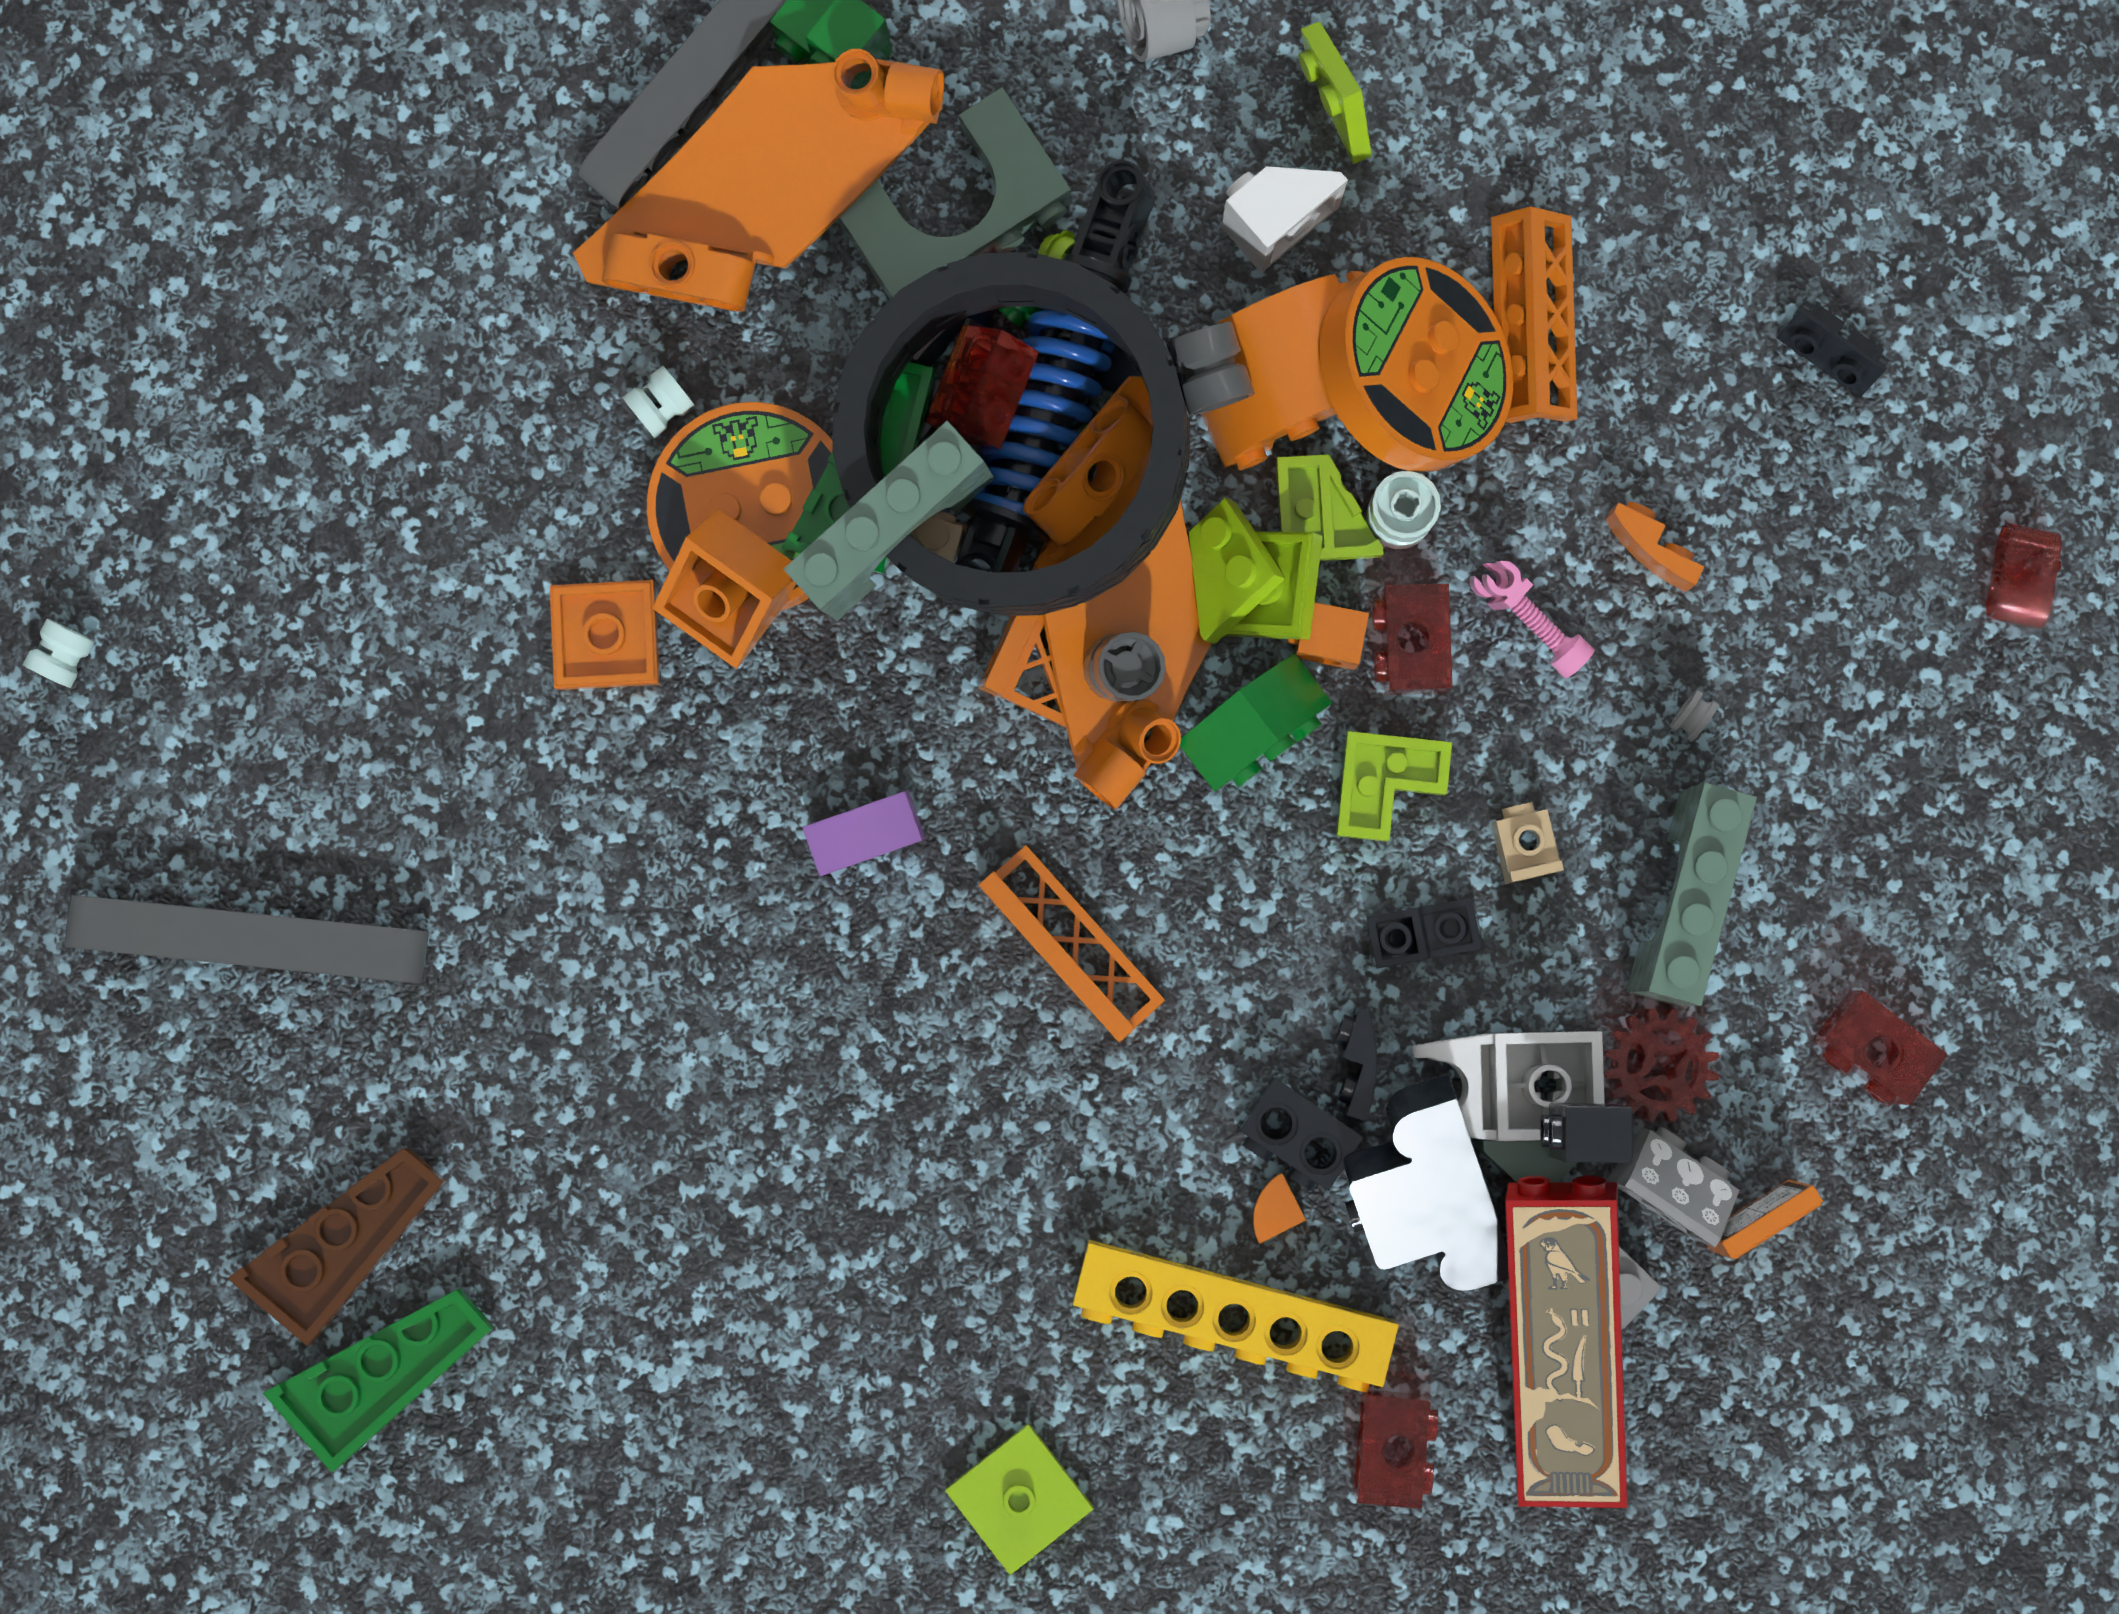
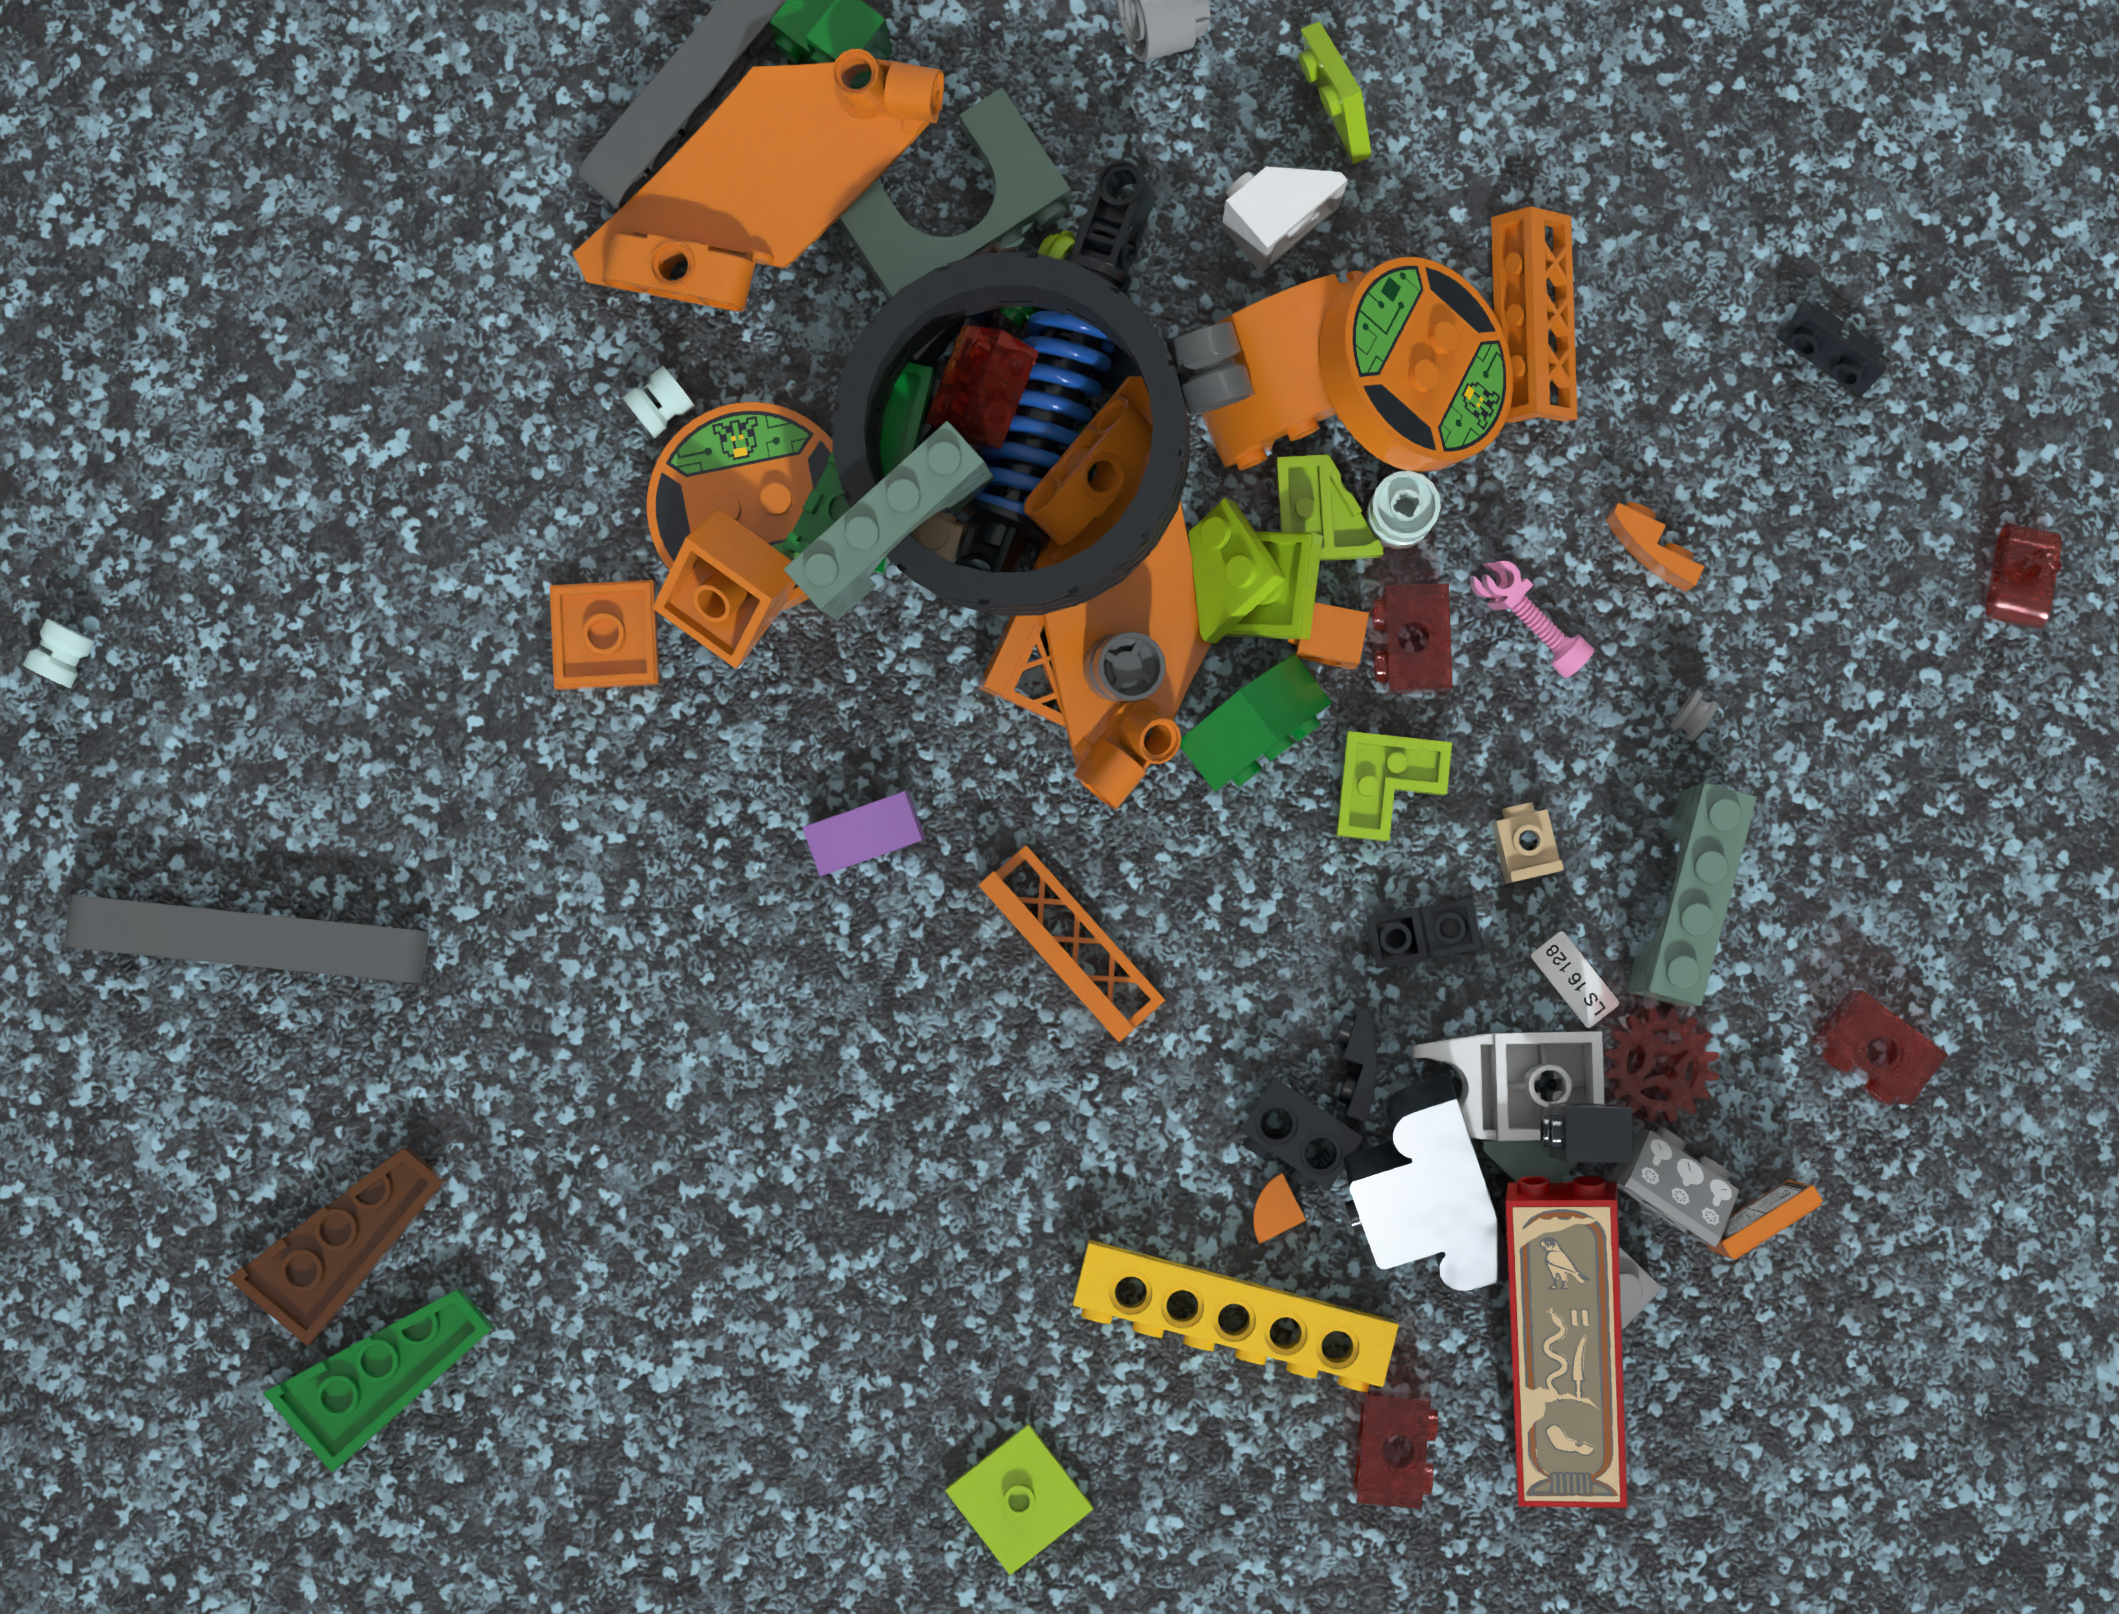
(1575, 979): none -> white sticker

